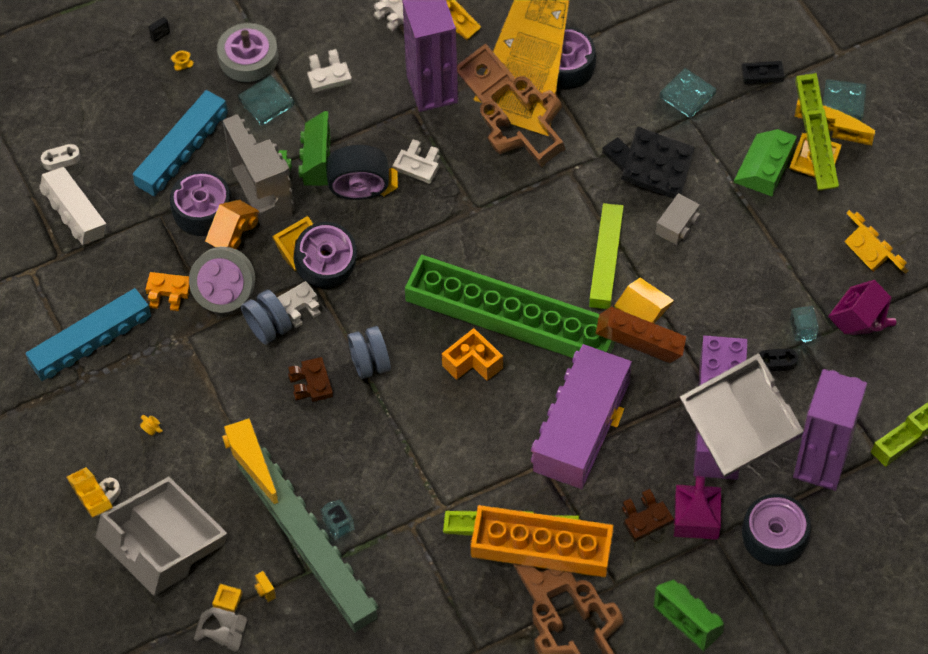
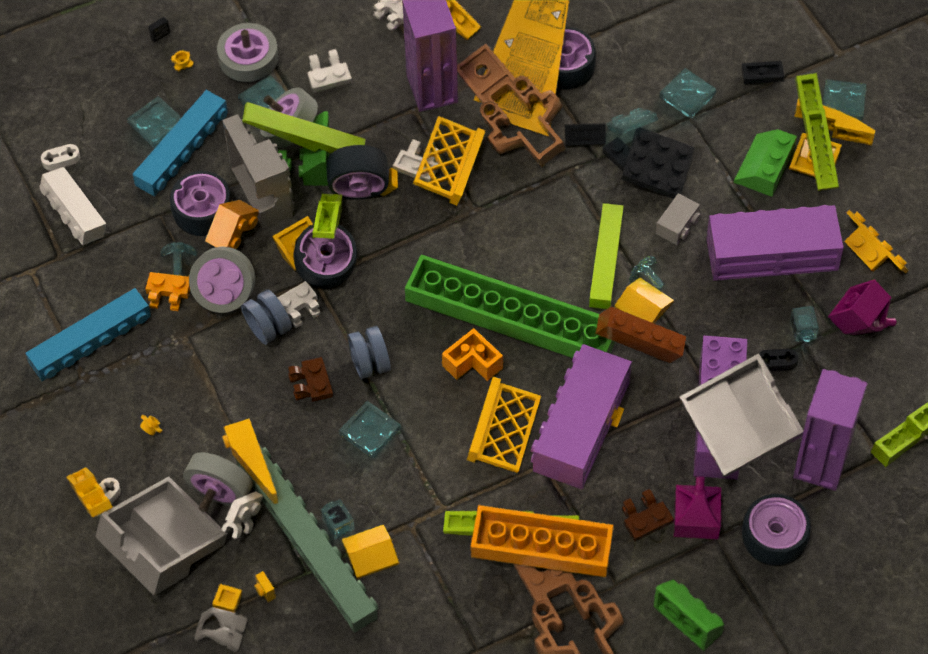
(154, 121): none -> clear light blue plate
(177, 249): none -> clear light blue plant
(216, 480): none -> light grey wheel
(241, 511): none -> white plate
(293, 103): none -> light grey wheel
(298, 130): none -> lime slope
(327, 216): none -> lime slope
(369, 429): none -> clear light blue plate
(370, 551): none -> yellow slope
(466, 161): none -> yellow fence
(485, 425): none -> yellow fence
(585, 134): none -> black plate
(636, 119): none -> clear light blue plate
(643, 266): none -> clear light blue plant
(774, 242): none -> medium lavender brick

